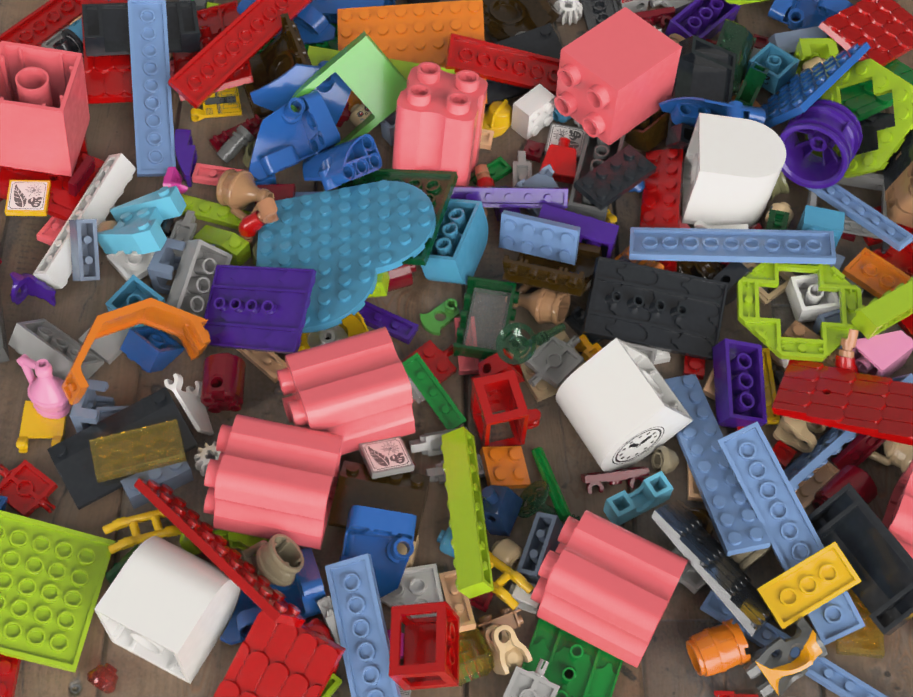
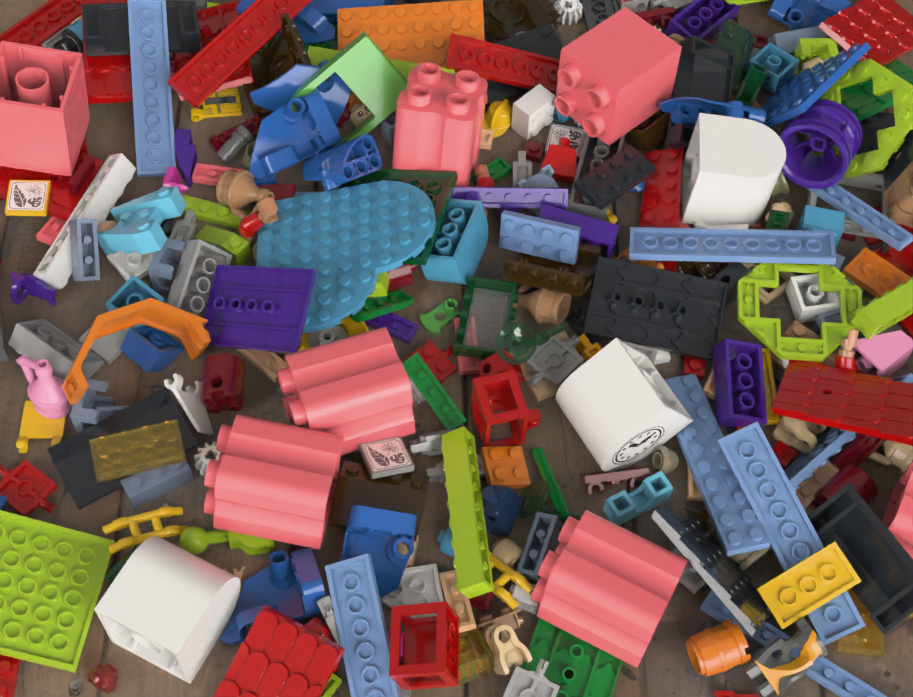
(225, 558): red plate -> none
(276, 559): dark tan piece -> none
(383, 305): none -> green plate

